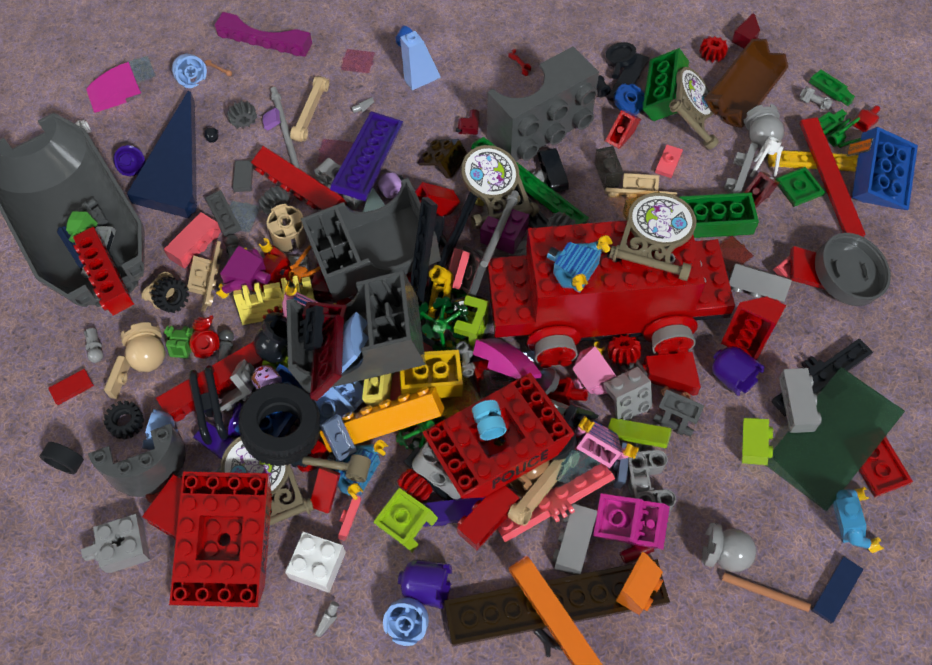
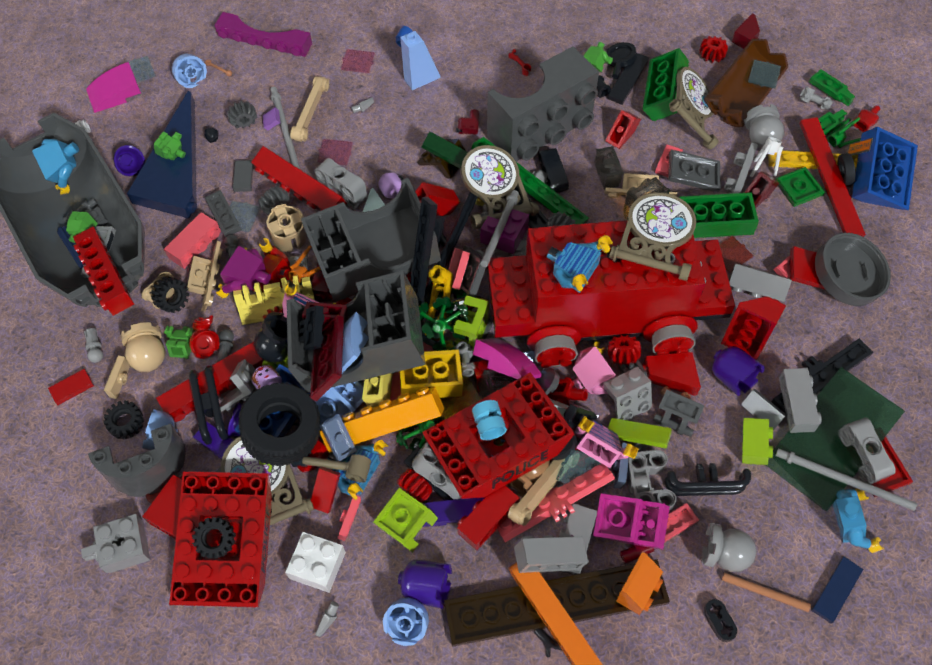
(56, 162): none -> dark azure torso
(61, 457): black tyre -> none
(168, 146): none -> bright green piece
(202, 531): none -> black tyre
(366, 156): dark purple plate -> none
(444, 149): none -> dark green tile
(550, 554): none -> light grey brick
(598, 56): none -> bright green piece
(622, 101): blue tile -> none
(647, 186): none -> clear smoke window
(679, 521): none -> coral plate
(694, 171): none -> dark grey tile
(704, 487): none -> black piece
(725, 618): none -> black beam
(763, 408): none -> tile
(764, 74): none -> clear light blue piece
(792, 458): none -> light grey bar
(847, 168): none -> black tyre
(876, 464): none -> light grey beam

